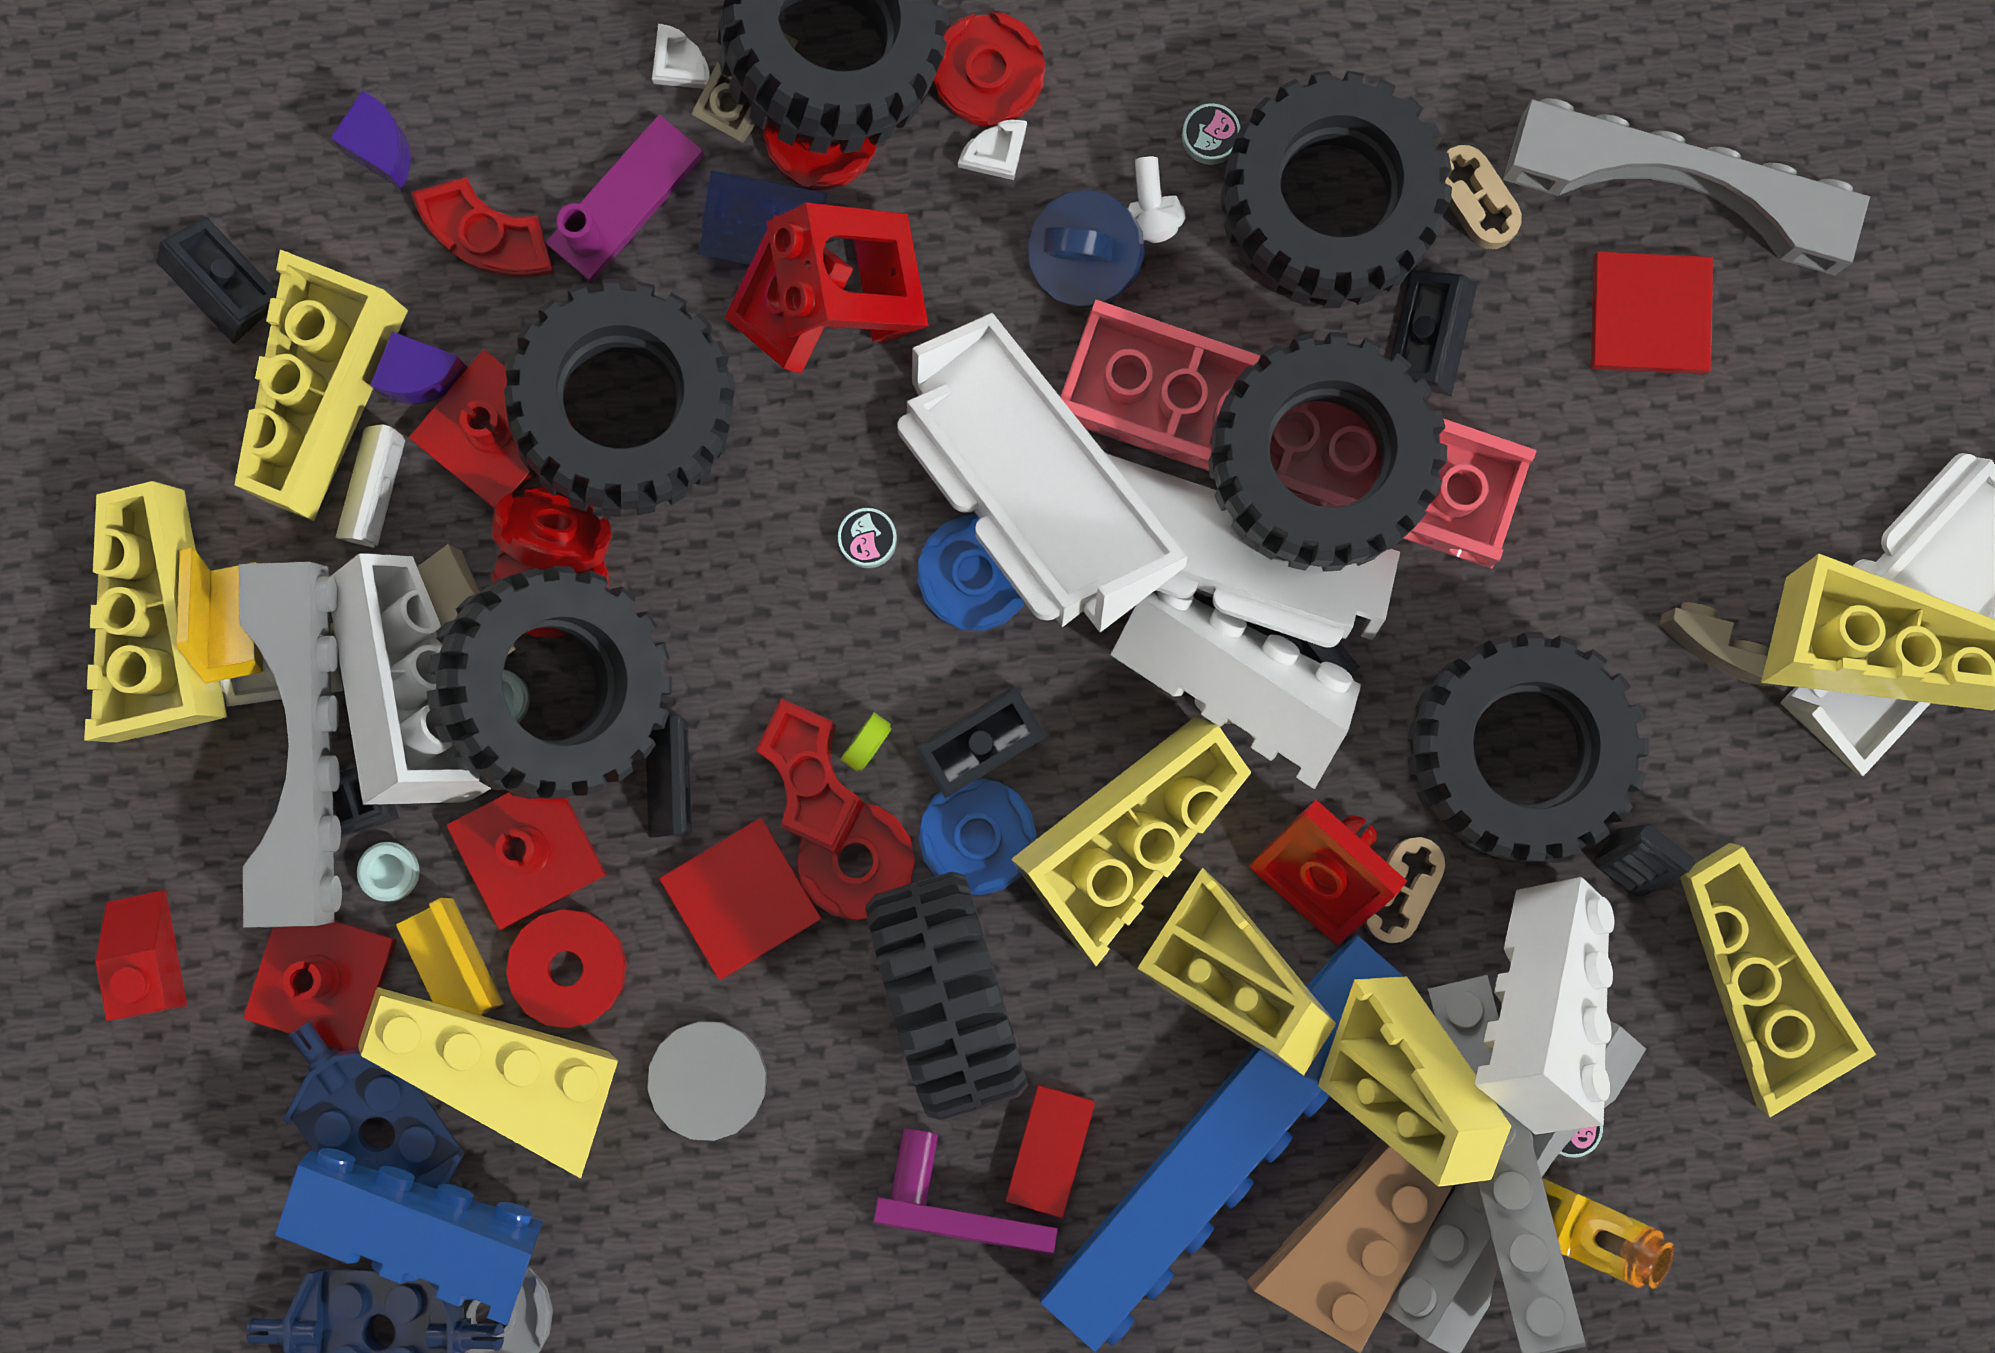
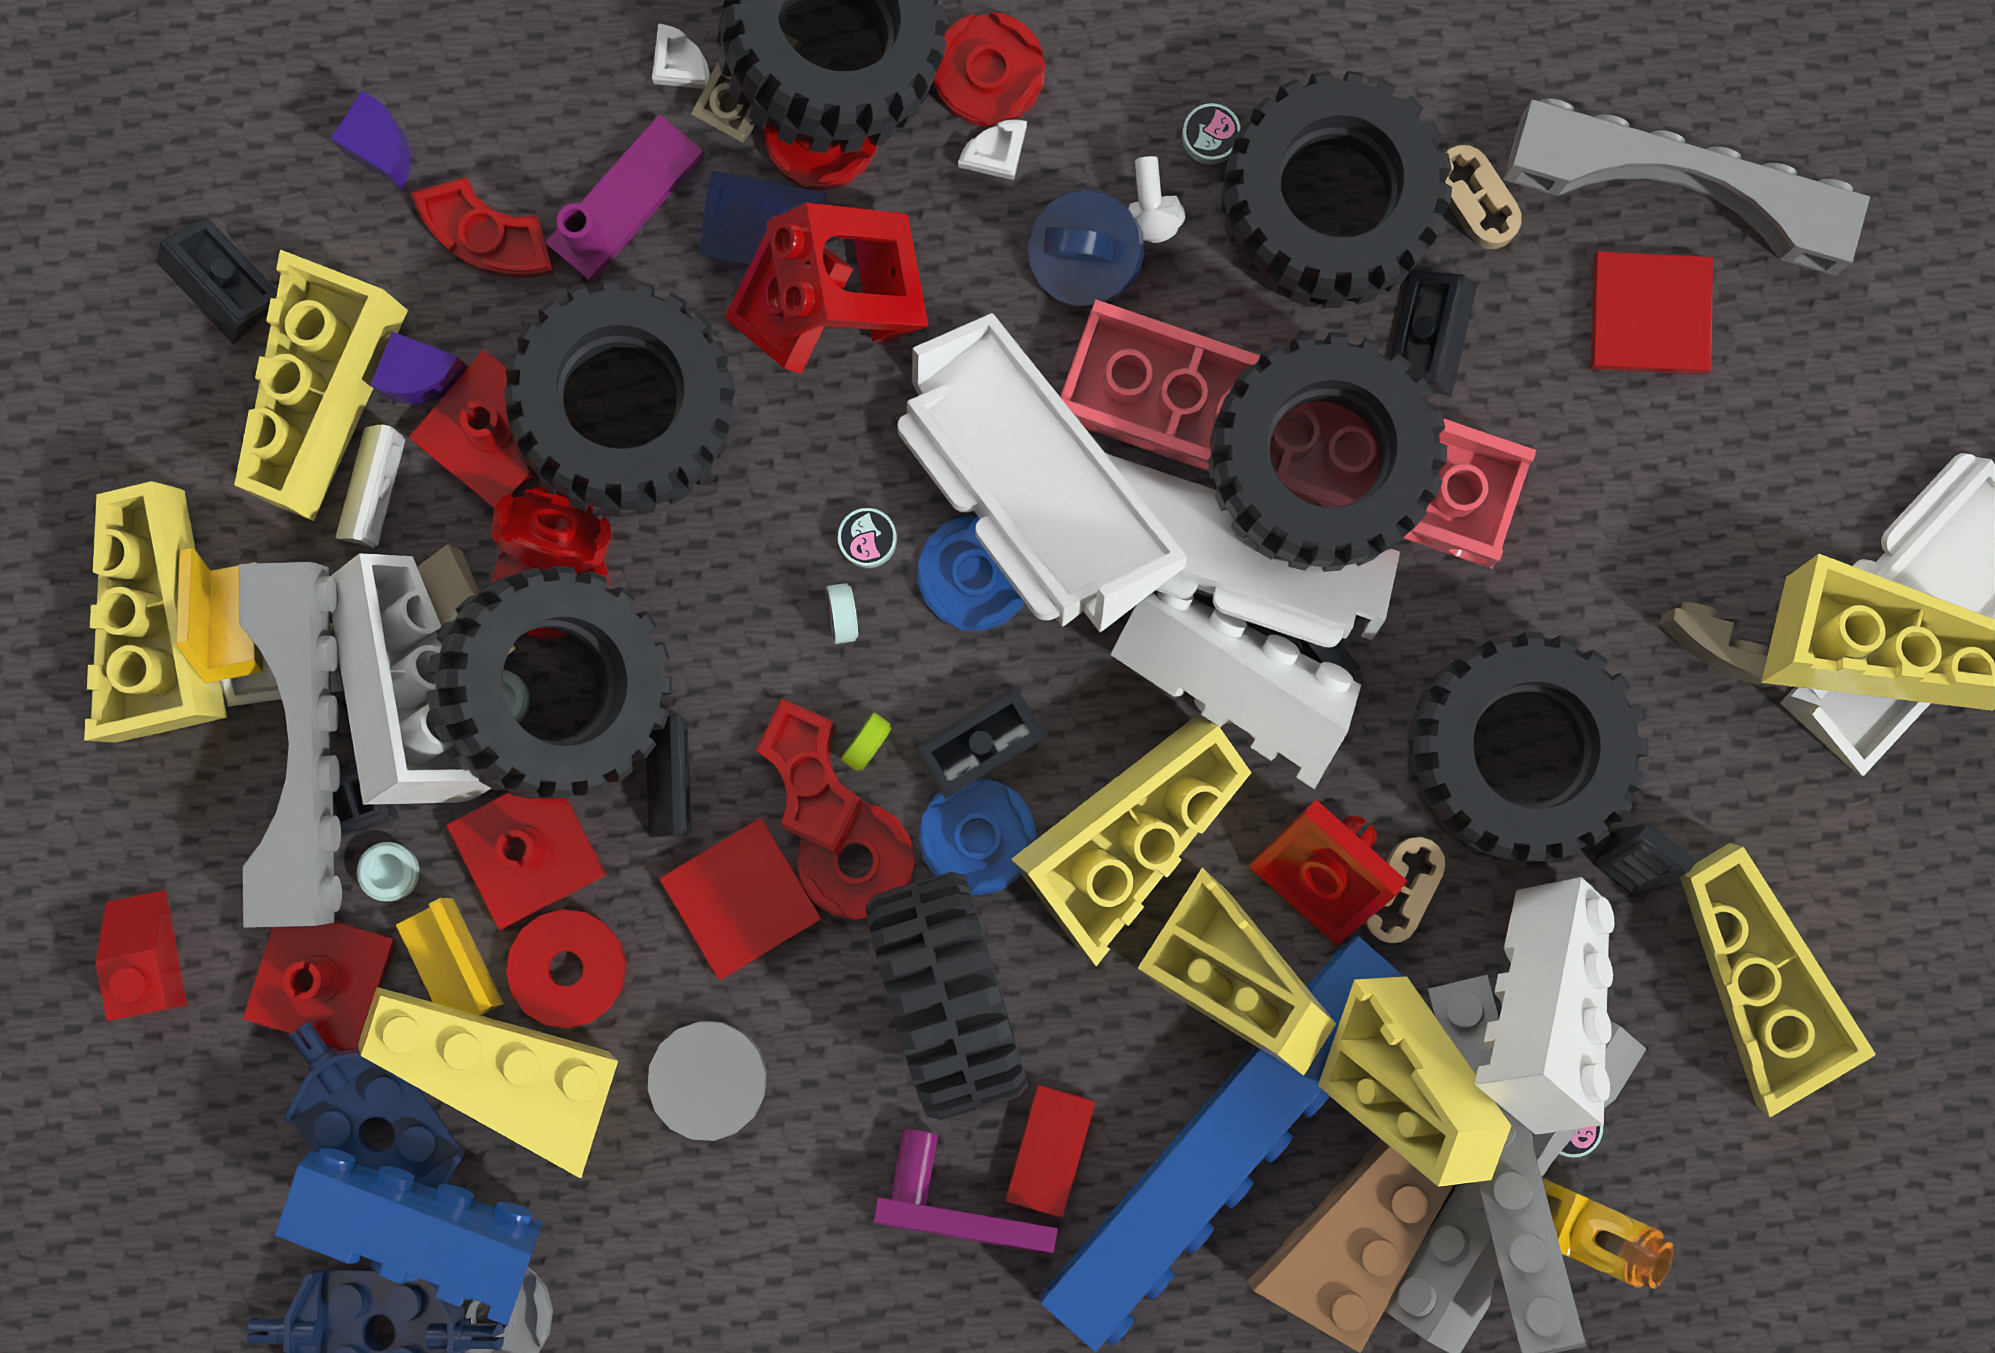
(842, 613): none -> light aqua tile

